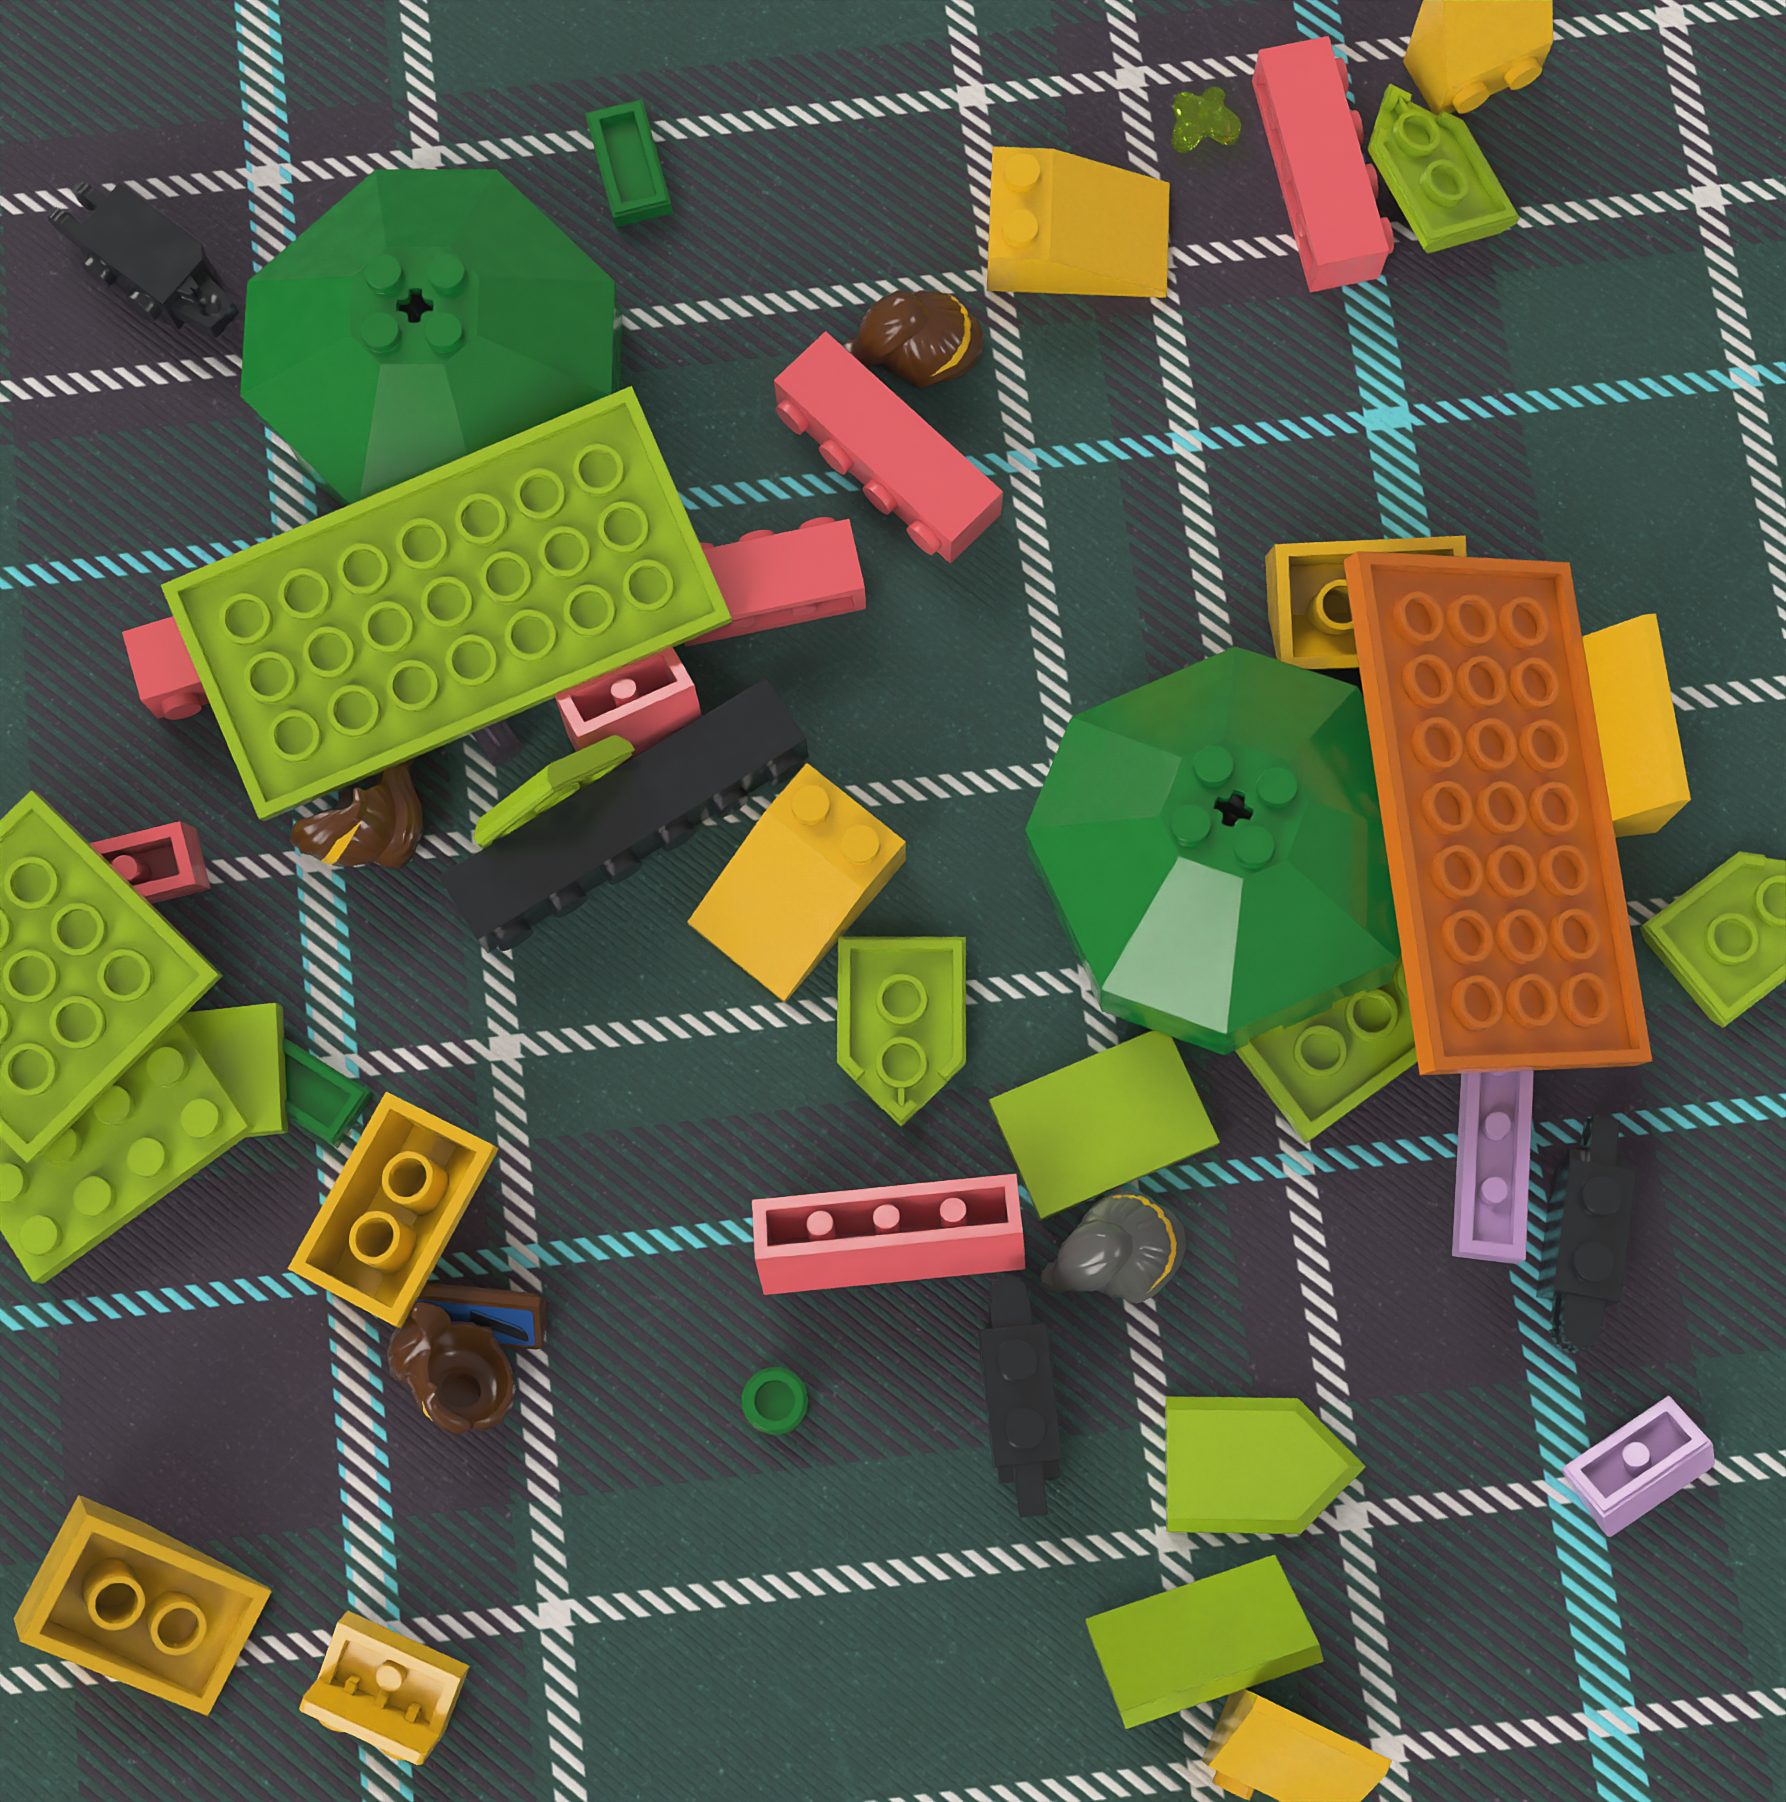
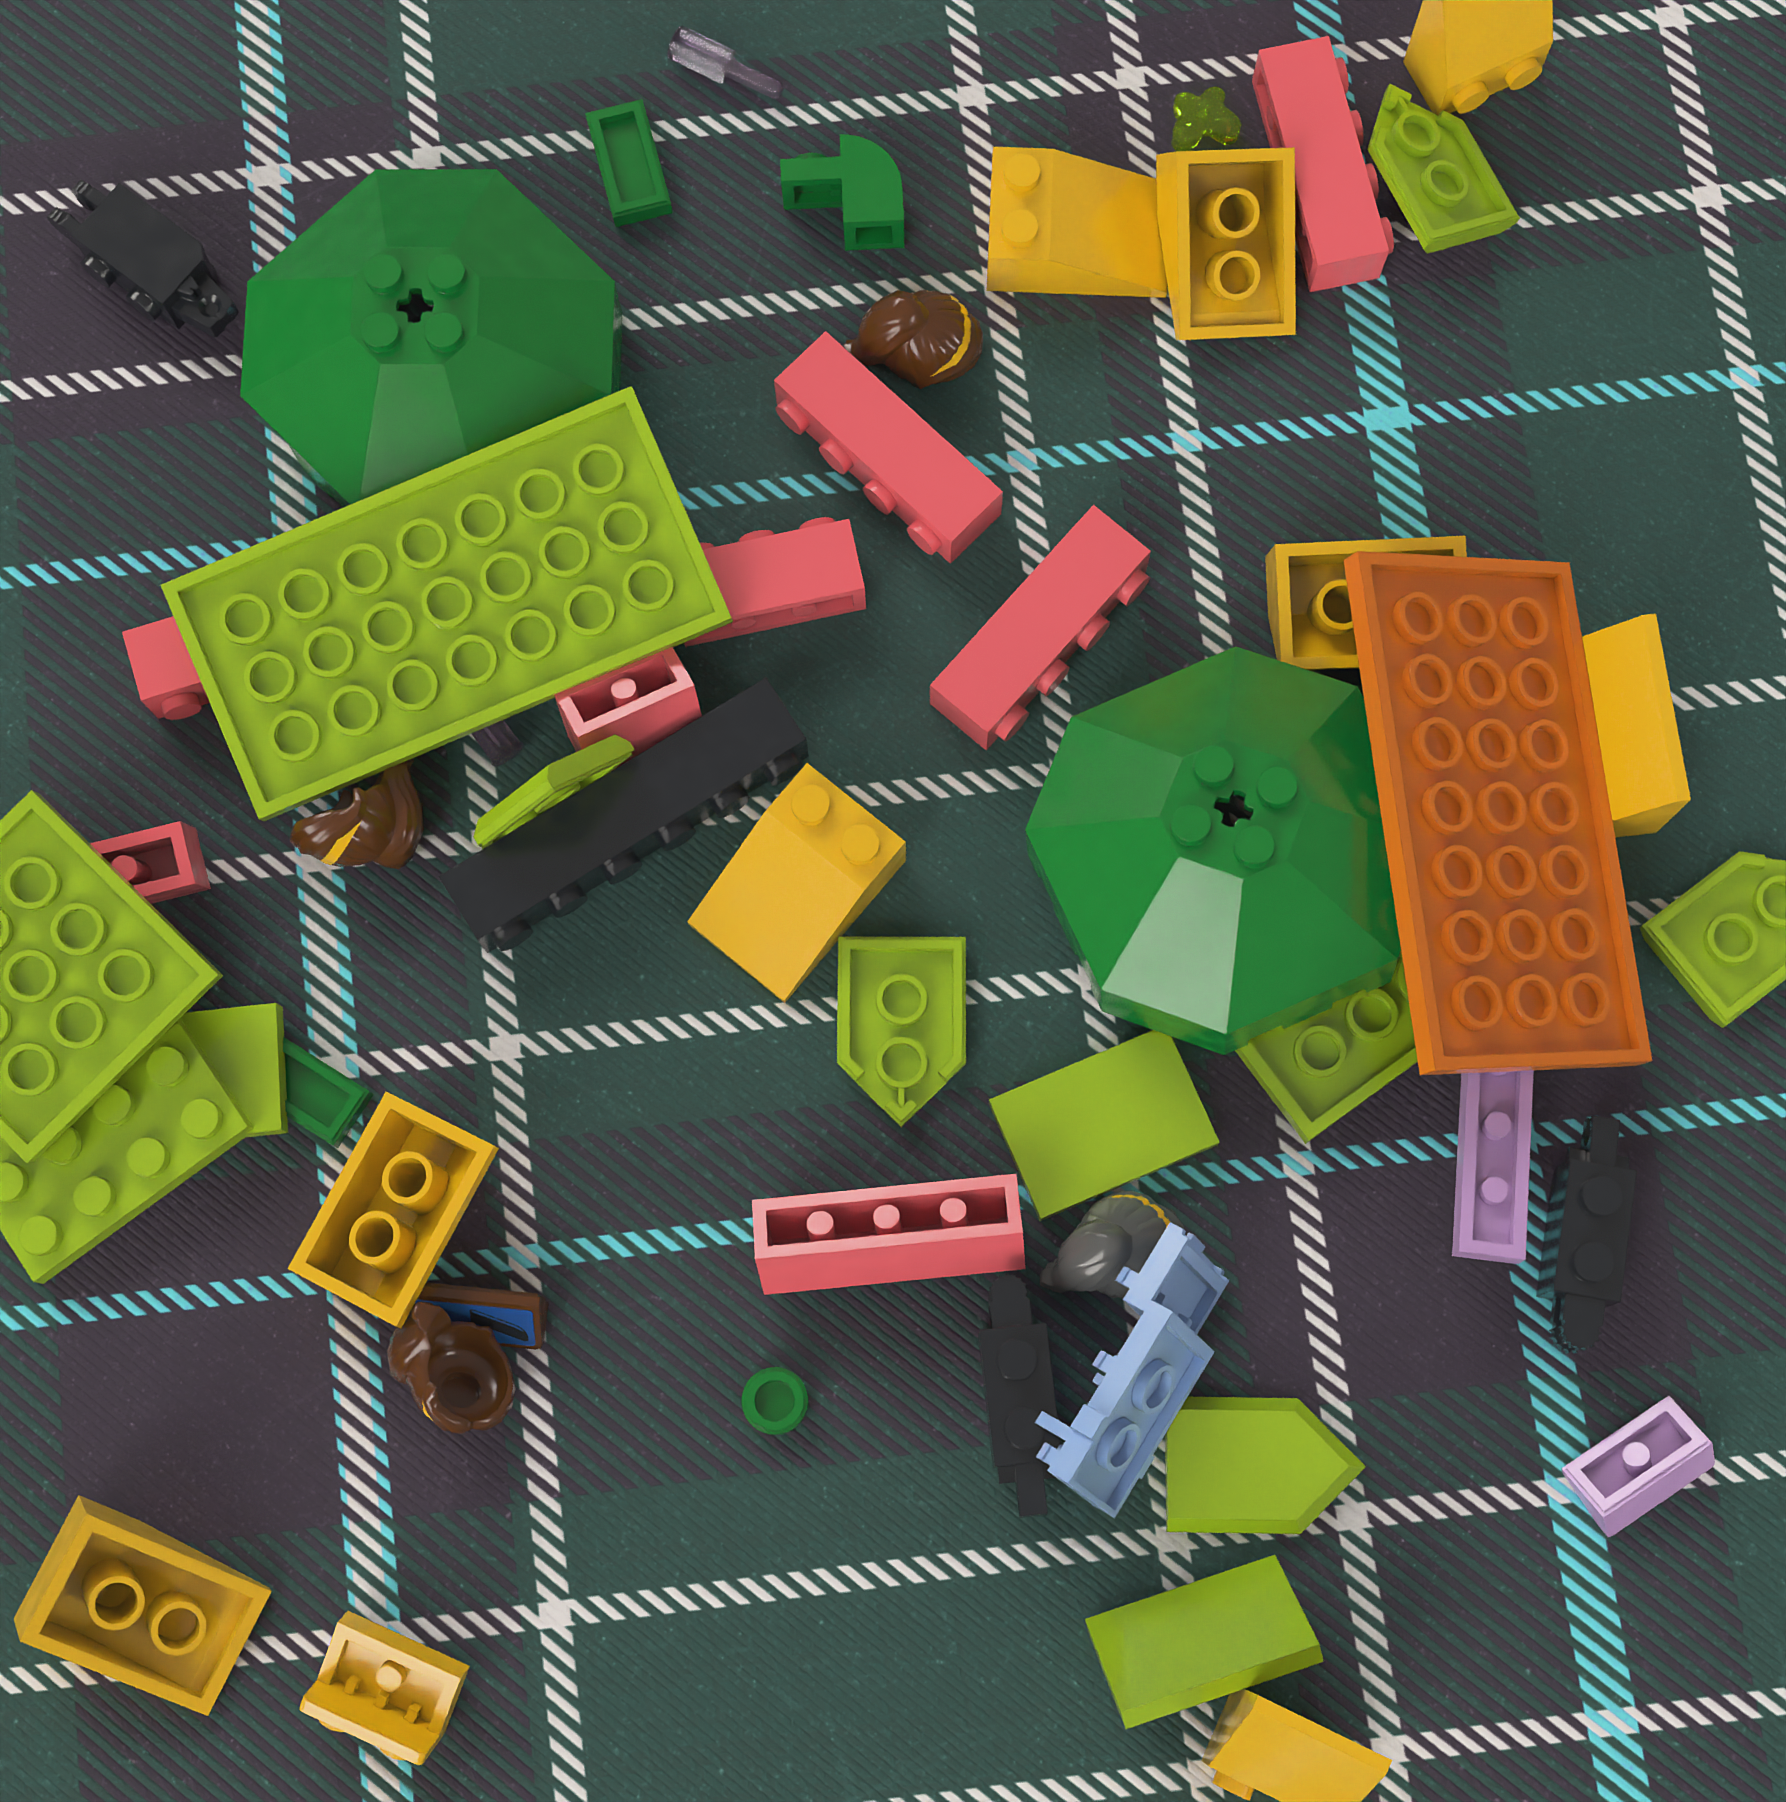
(717, 62): none -> clear purple axle
(860, 181): none -> green brick
(1041, 628): none -> coral brick
(1146, 1381): none -> light blue piece
(1229, 241): none -> yellow slope

